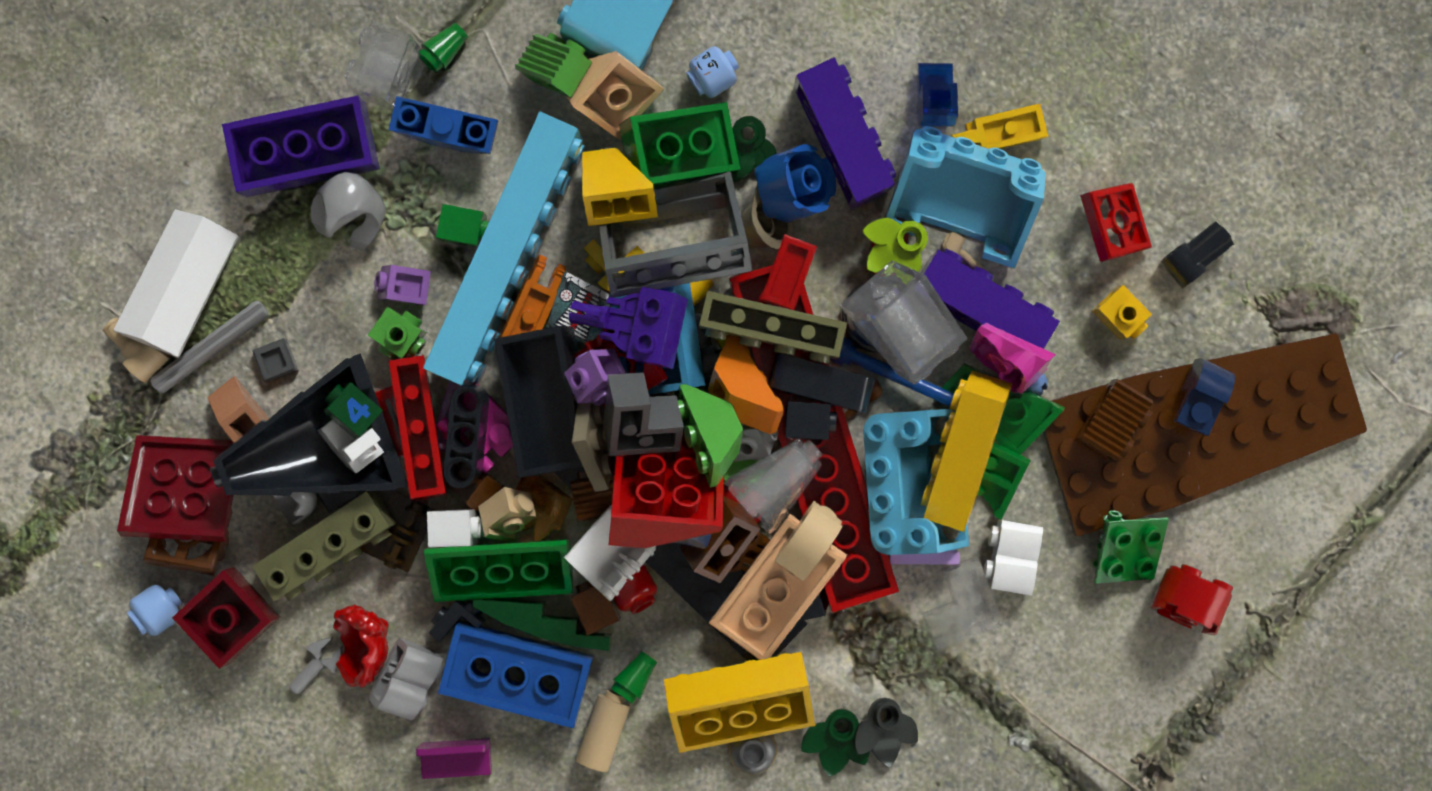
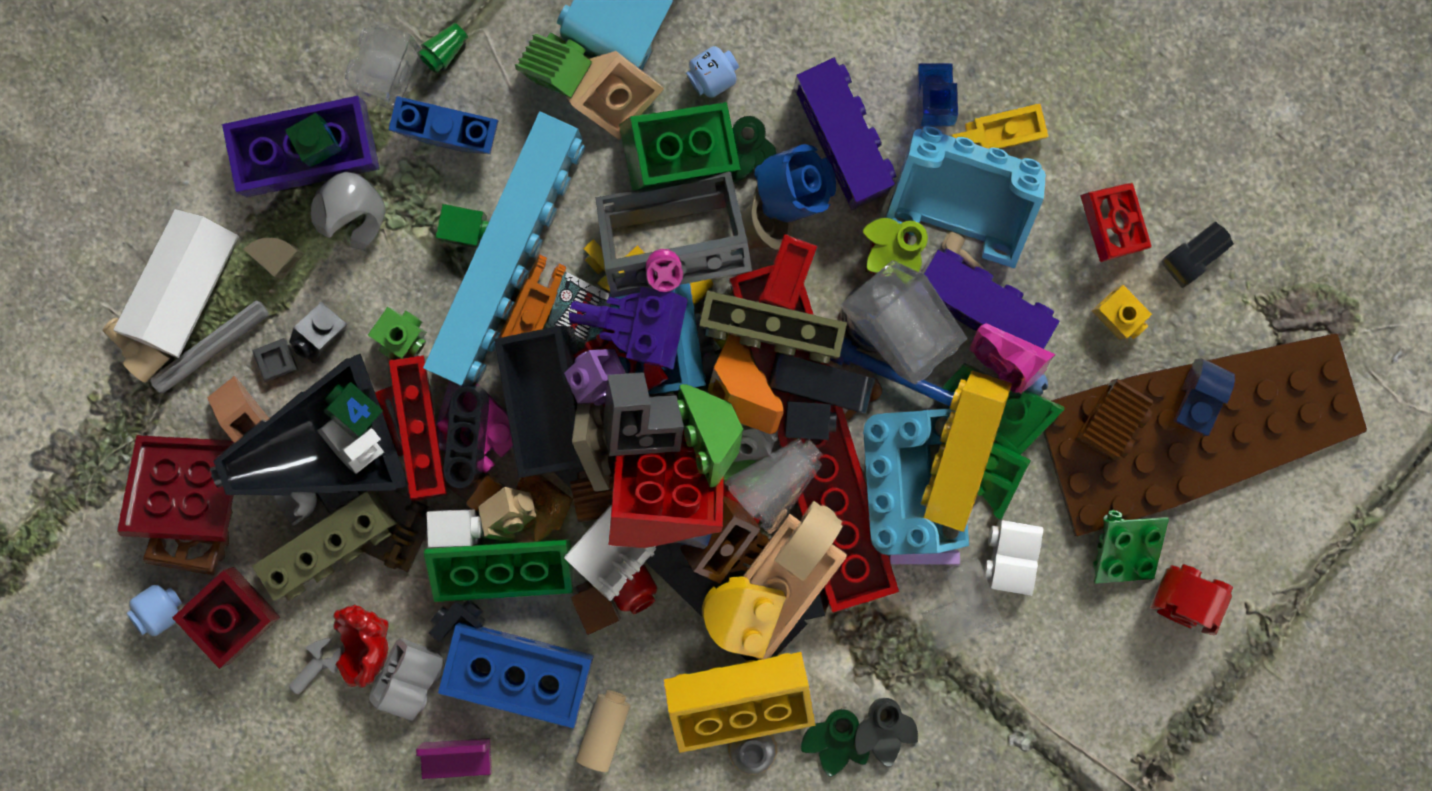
(274, 255): none -> dark tan brick
(313, 140): none -> dark green brick
(316, 332): none -> bracket
(402, 284): medium lavender bracket -> none
(531, 618): dark green slope -> none
(615, 189): yellow slope -> none
(634, 677): green cone -> none
(665, 277): none -> dark pink wheel
(742, 616): none -> yellow slope

